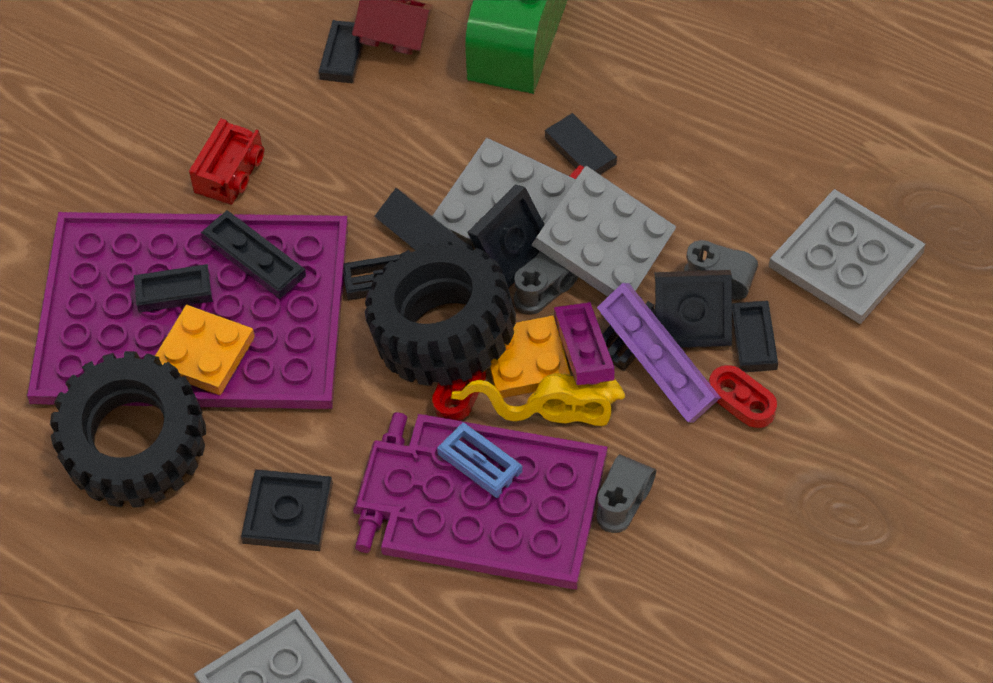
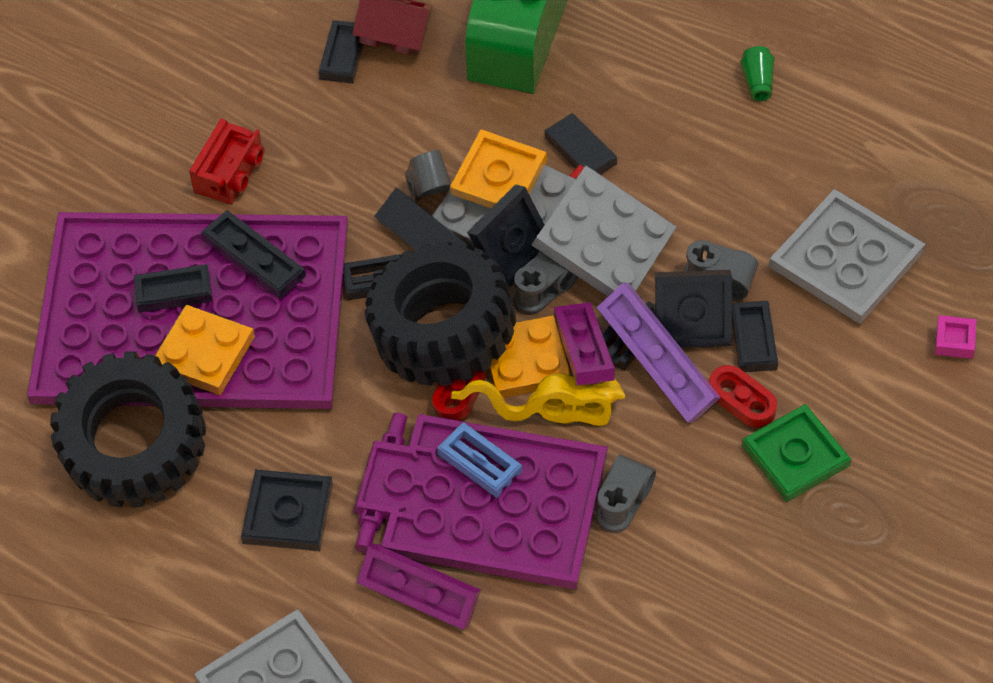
(418, 586): none -> magenta plate
(427, 175): none -> dark grey piece
(495, 167): none -> light orange plate
(758, 72): none -> green cone
(796, 452): none -> green tile
(955, 336): none -> dark pink plate

